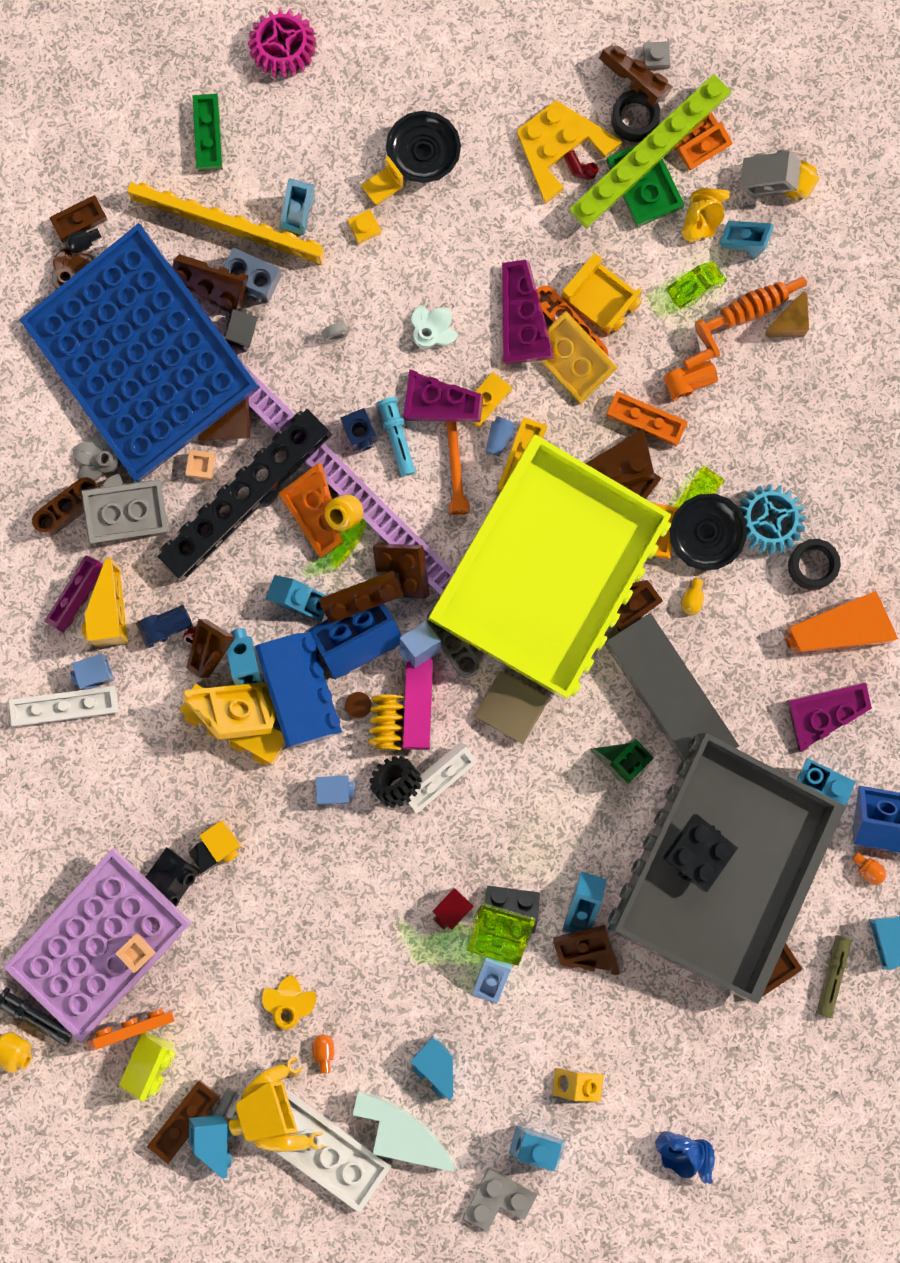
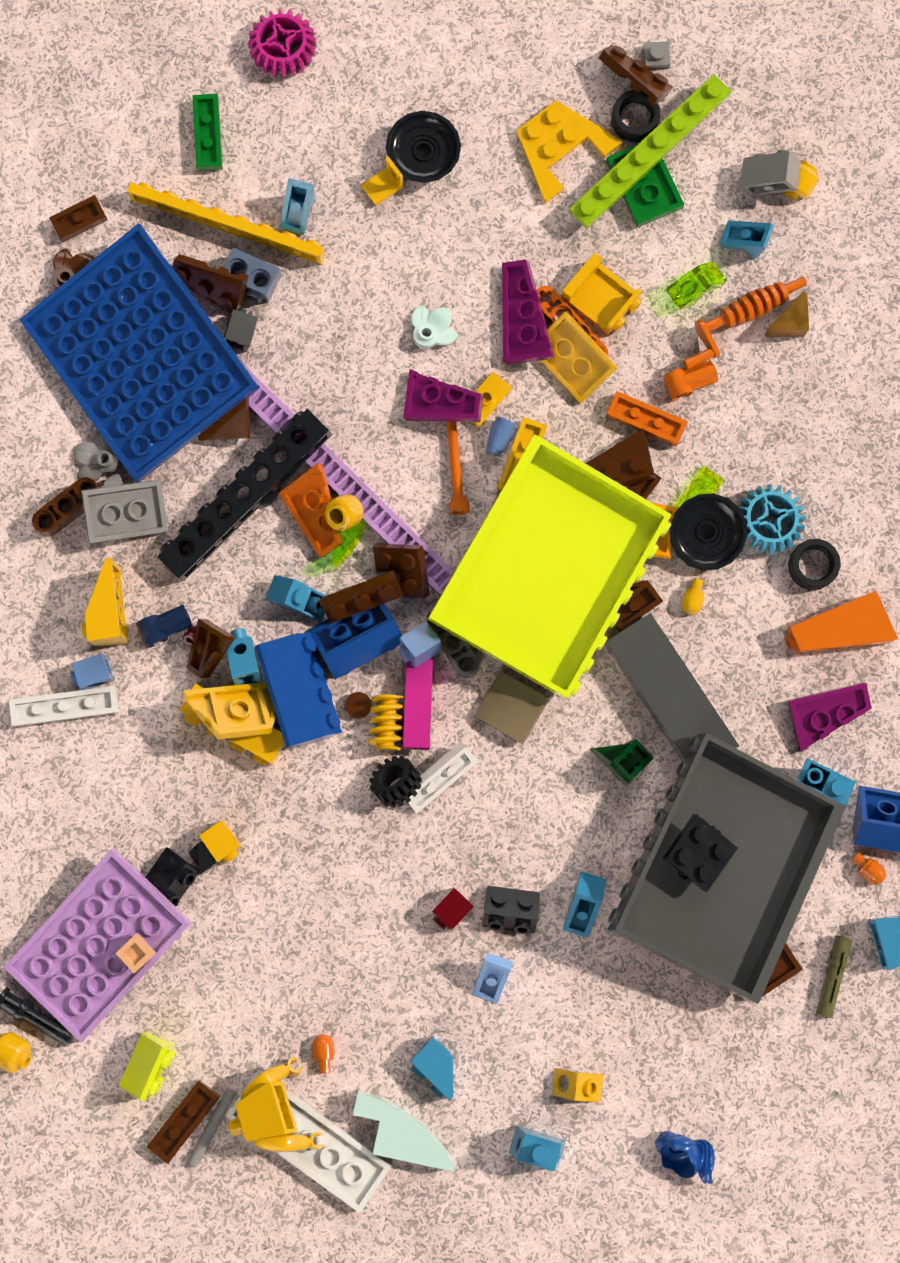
(74, 594): magenta plate -> none
(81, 240): black cylinder -> none
(129, 1029): orange wing -> none
(200, 464): light nougat plate -> none
(209, 1142): dark azure slope -> none
(288, 998): yellow plate -> none
(334, 790): medium blue brick -> none
(335, 332): light grey tile -> none
(359, 419): dark blue brick -> none
(364, 226): yellow plate -> none
(391, 423): medium azure pin -> none
(498, 1192): light grey plate -> none
(499, 934): clear neon green slope -> none
(580, 170): dark red arm -> none
(587, 950): reddish brown wing -> none
(703, 142): orange slope -> none
(704, 213): yellow hair -> none

